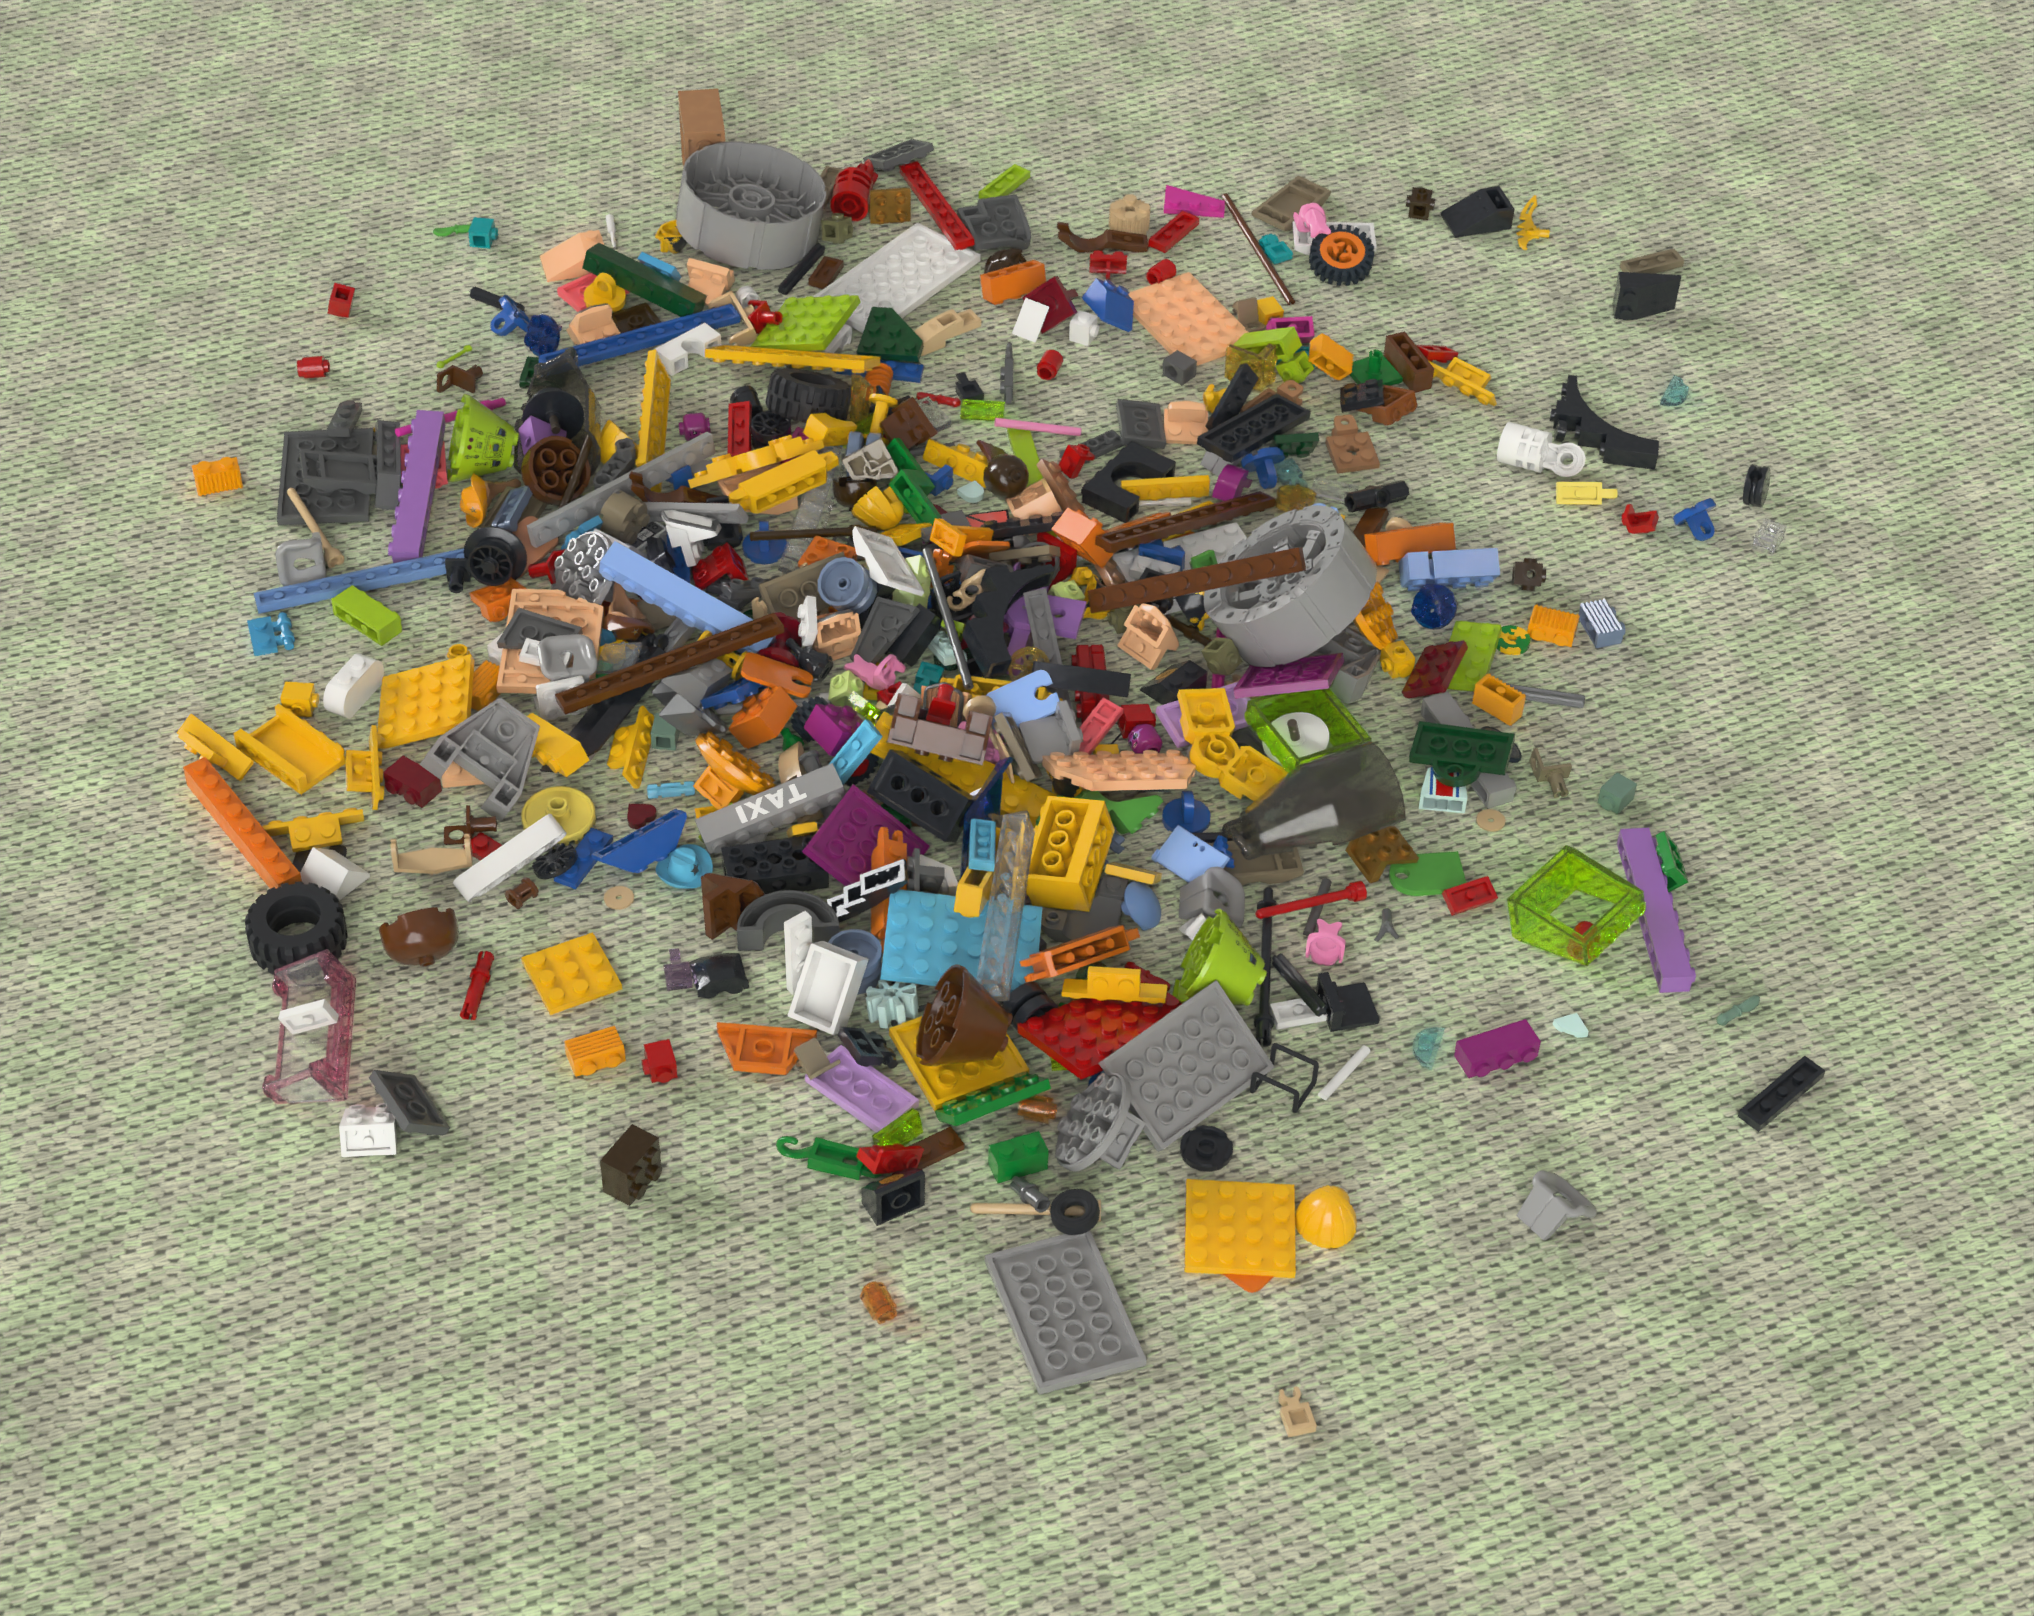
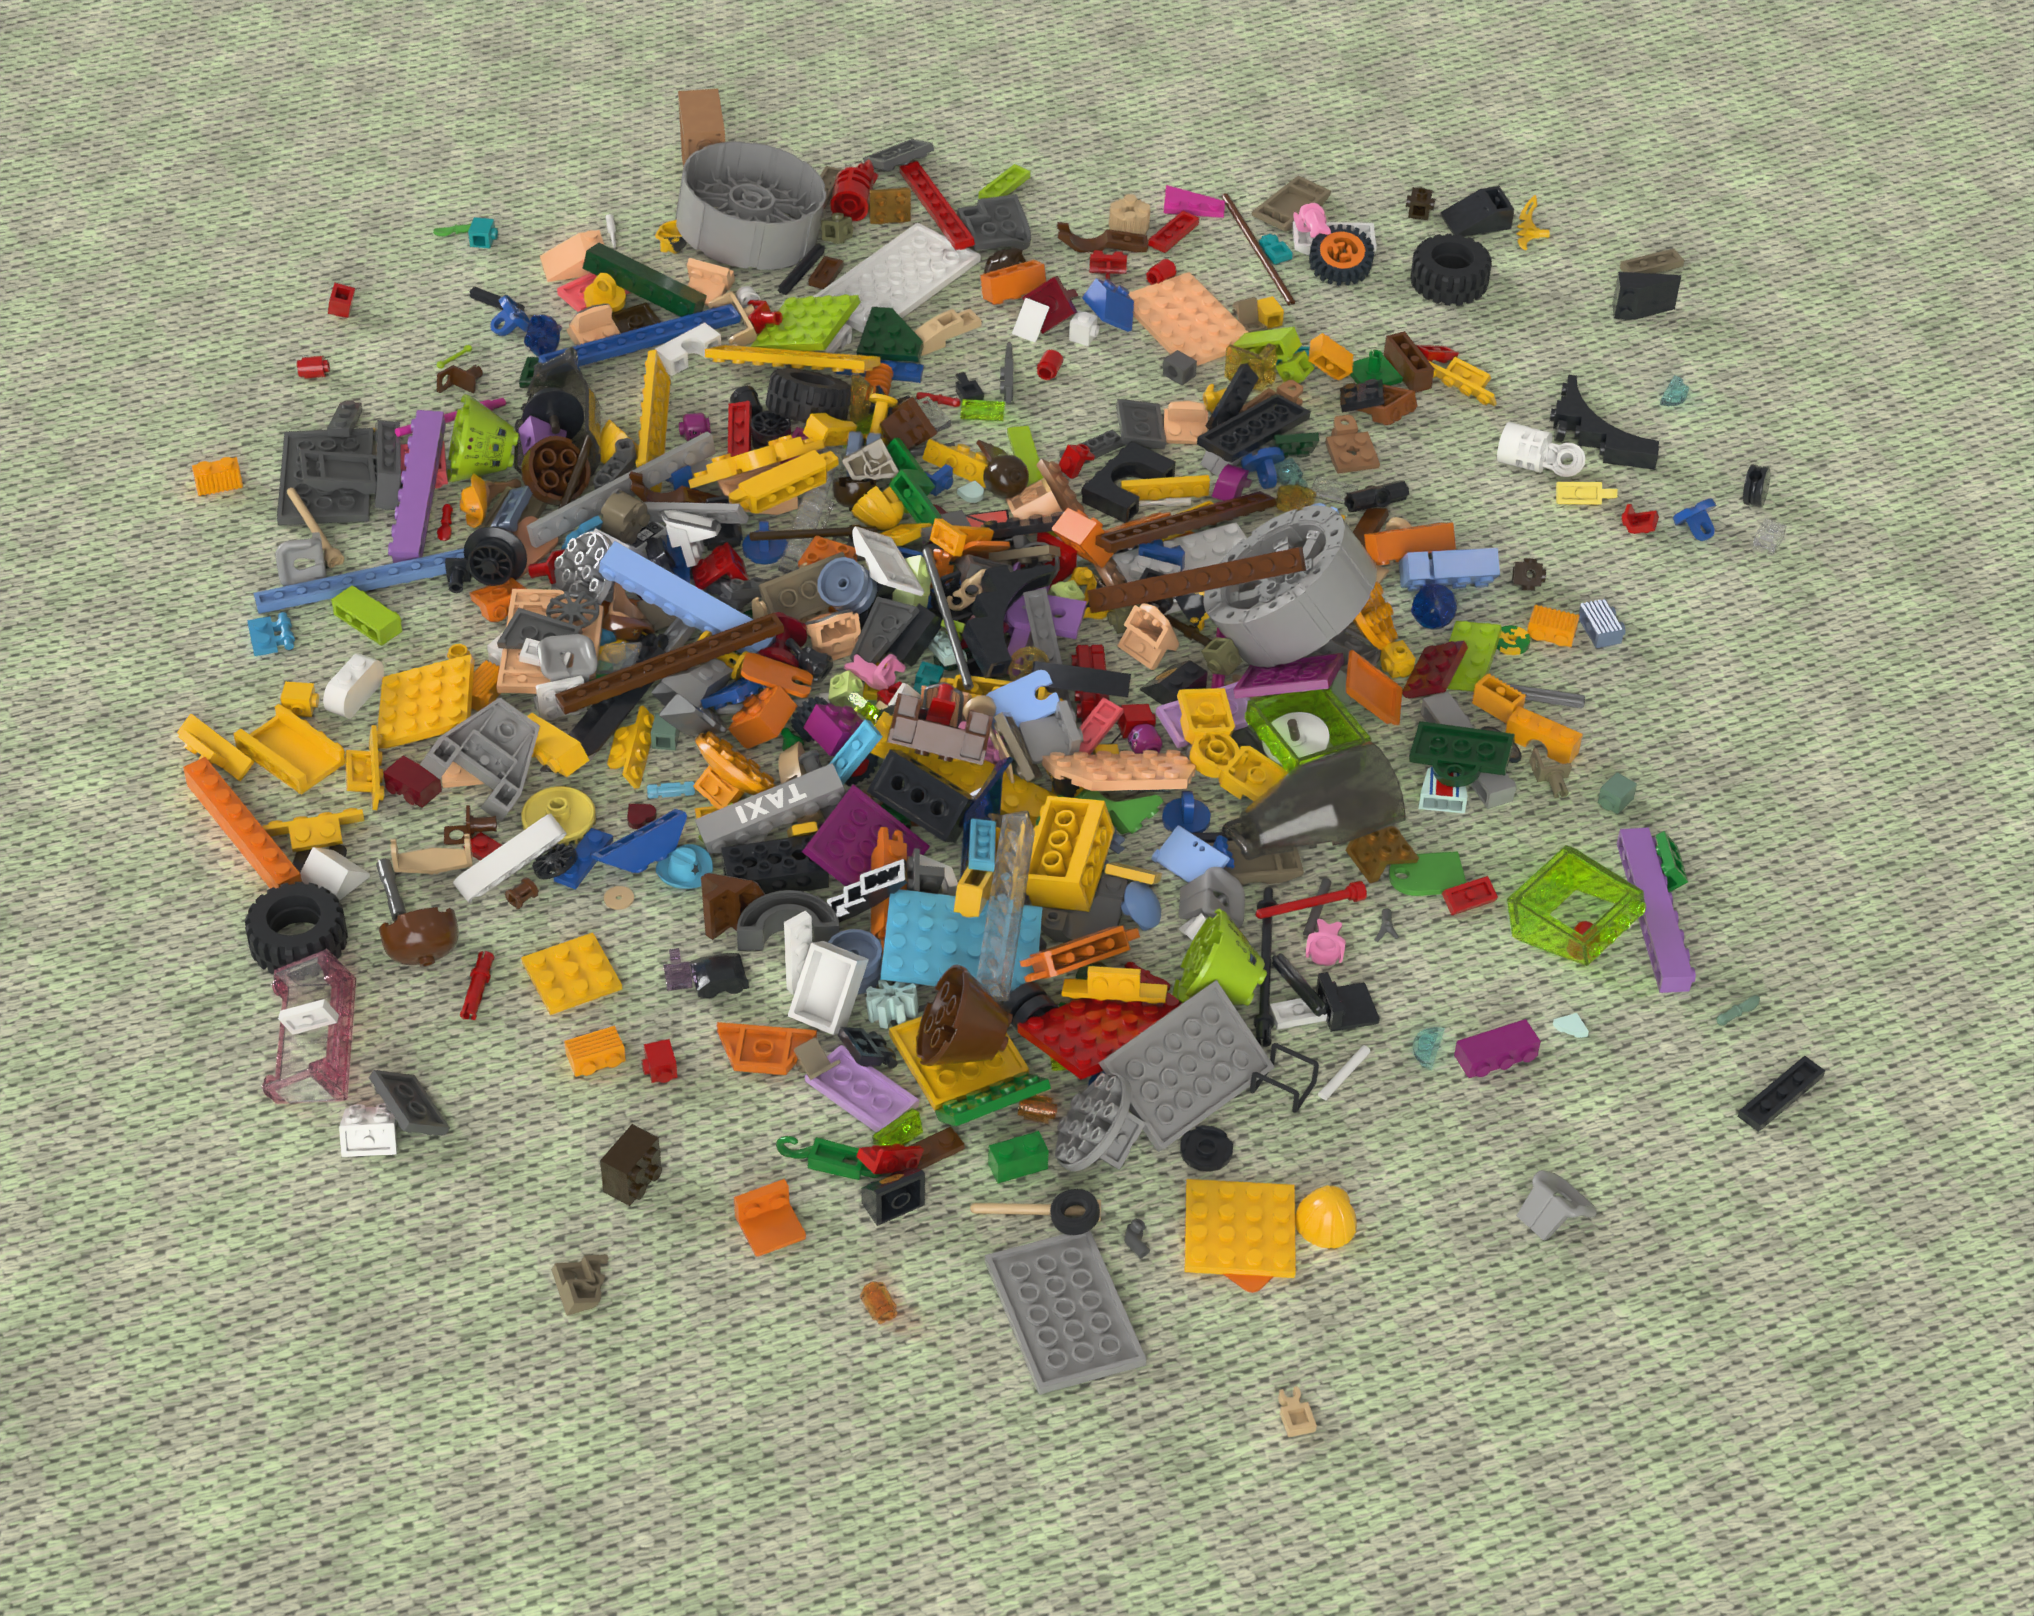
(388, 877): none -> dark grey piece
(444, 531): none -> red piece
(574, 610): none -> dark grey wheel
(584, 1291): none -> dark tan slope
(659, 266): dark azure plate -> none
(768, 1218): none -> orange bracket
(808, 625): white plate -> none
(1030, 1194): dark grey axle -> none
(1040, 427): bright pink bar -> none
(1134, 1236): none -> dark grey arm
(1204, 559): bright green tile -> none
(1303, 326): dark pink brick -> none
(1373, 689): none -> orange piece
(1451, 269): none -> black tyre
(1496, 825): tan wheel -> none
(1561, 742): none -> light orange arch

